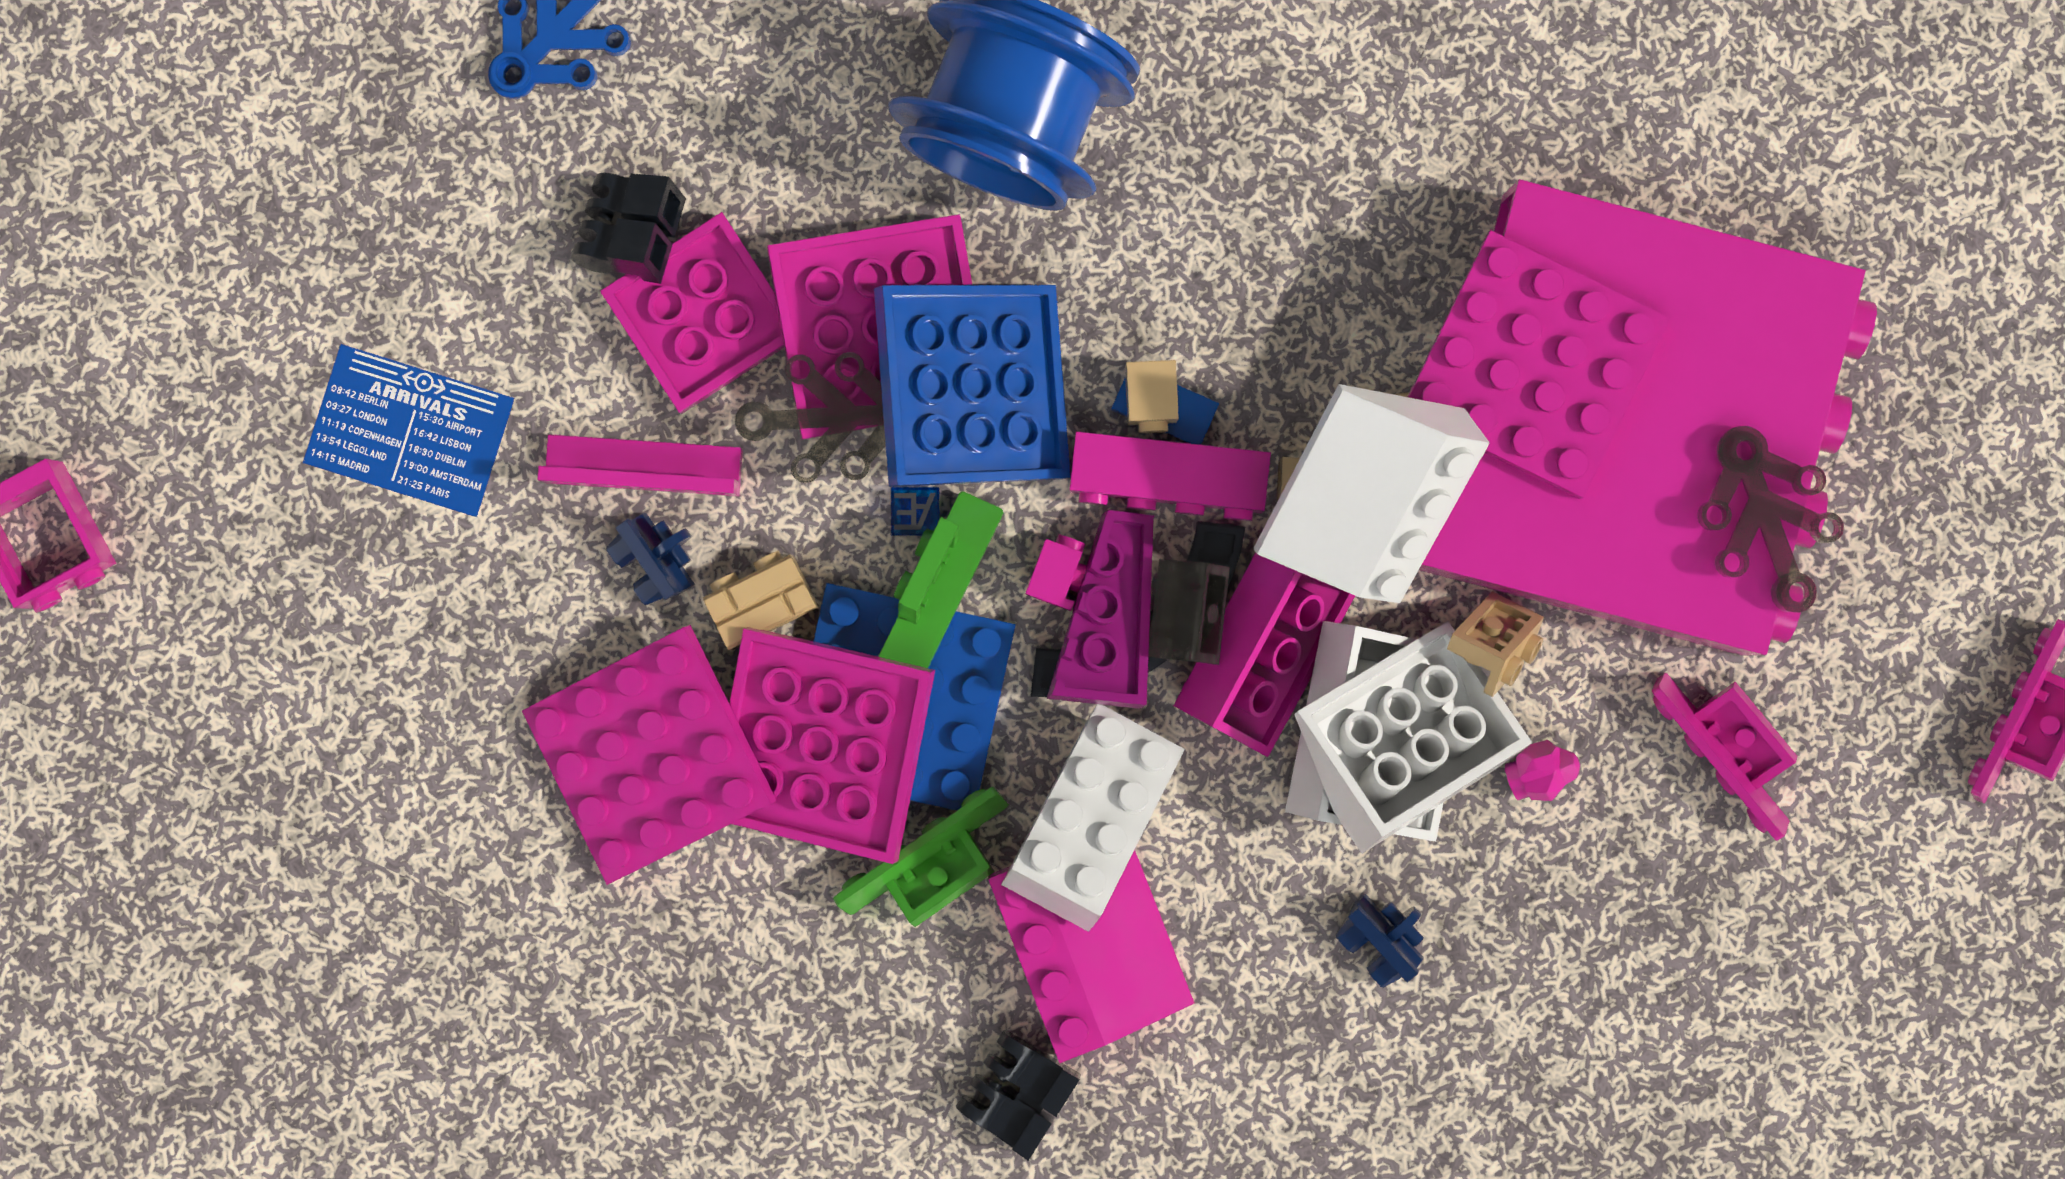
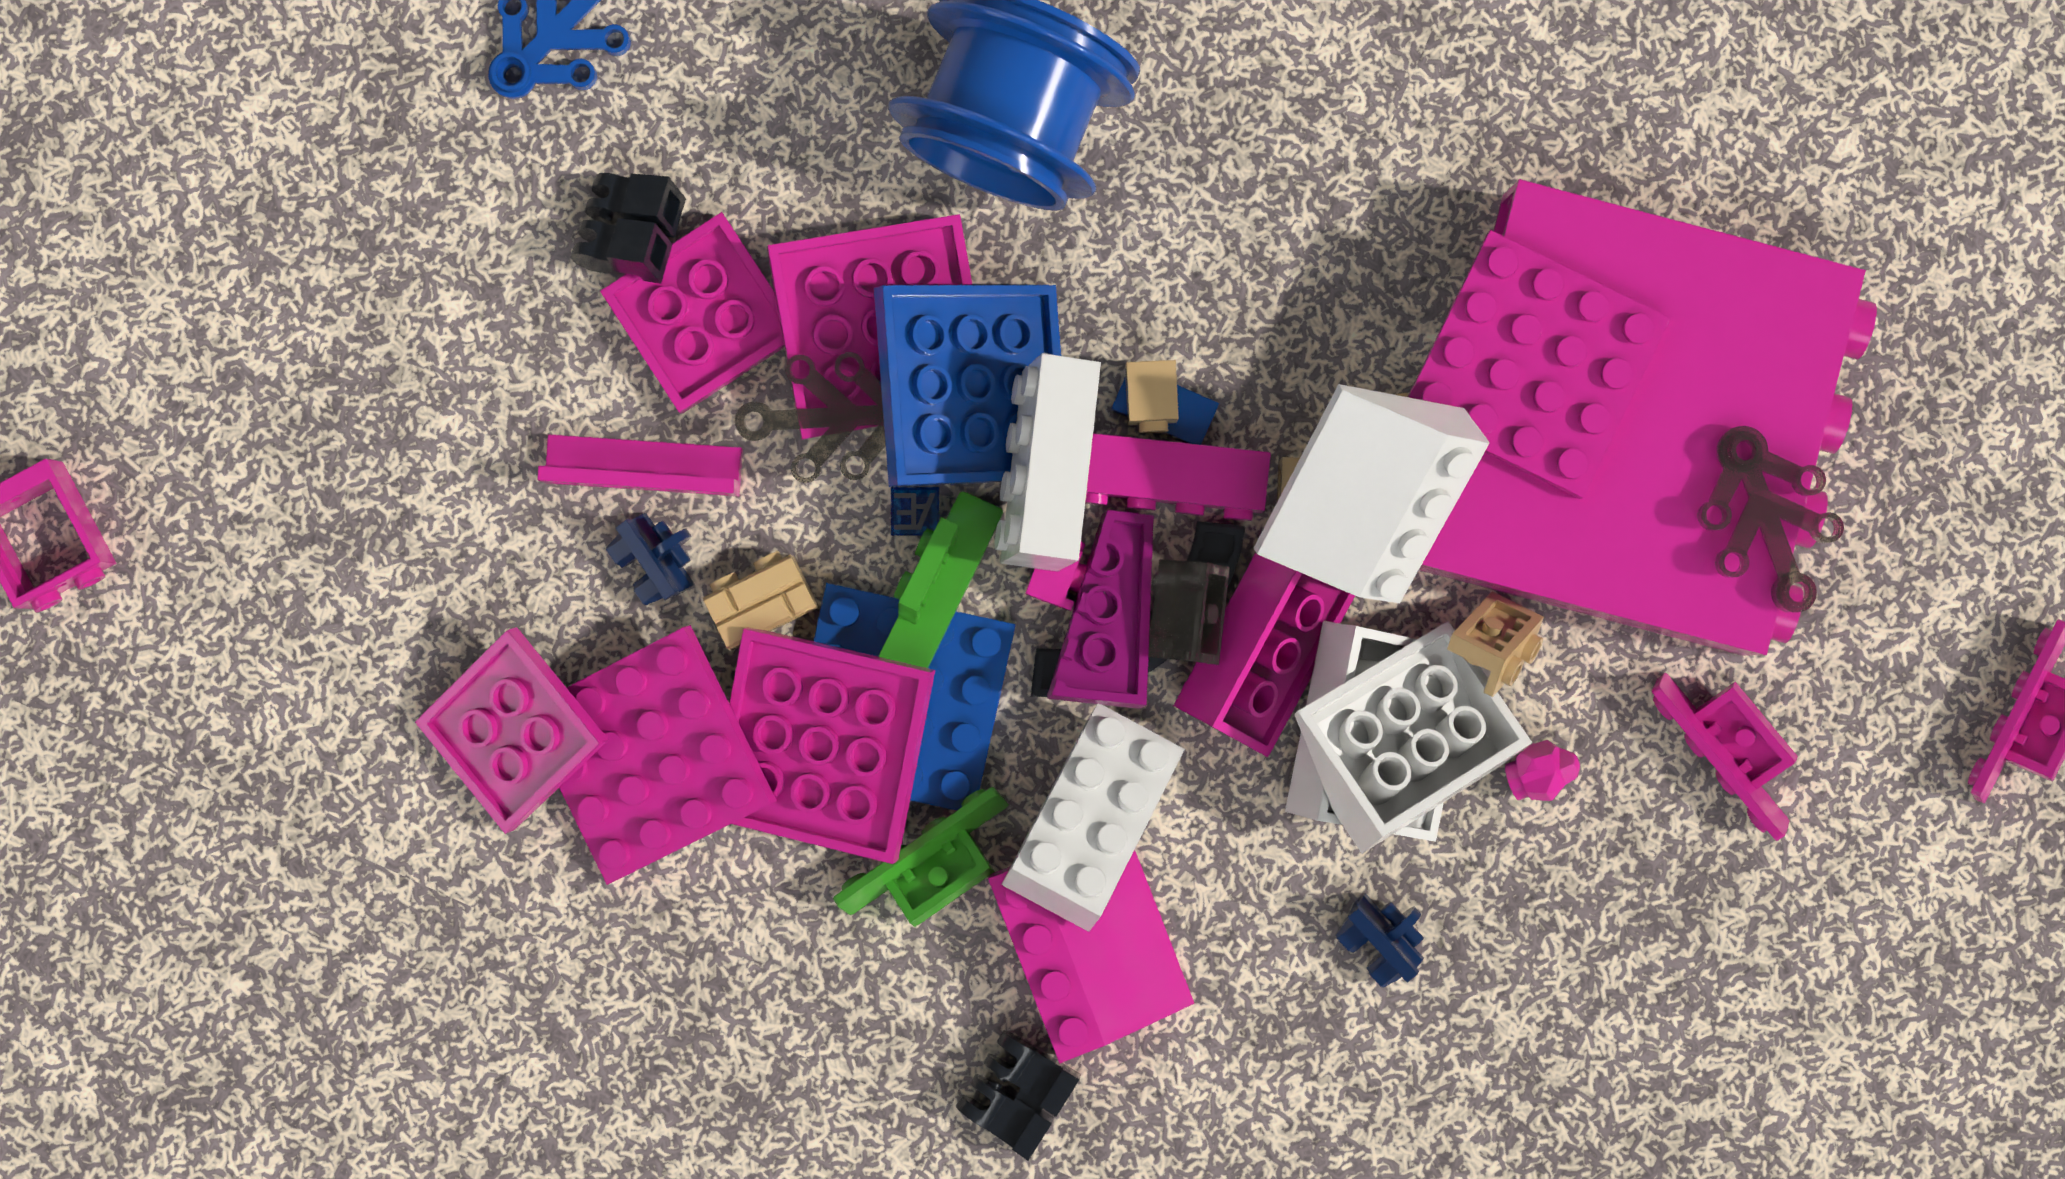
(408, 430): blue sticker -> none
(511, 730): none -> dark pink plate
(1048, 463): none -> white brick

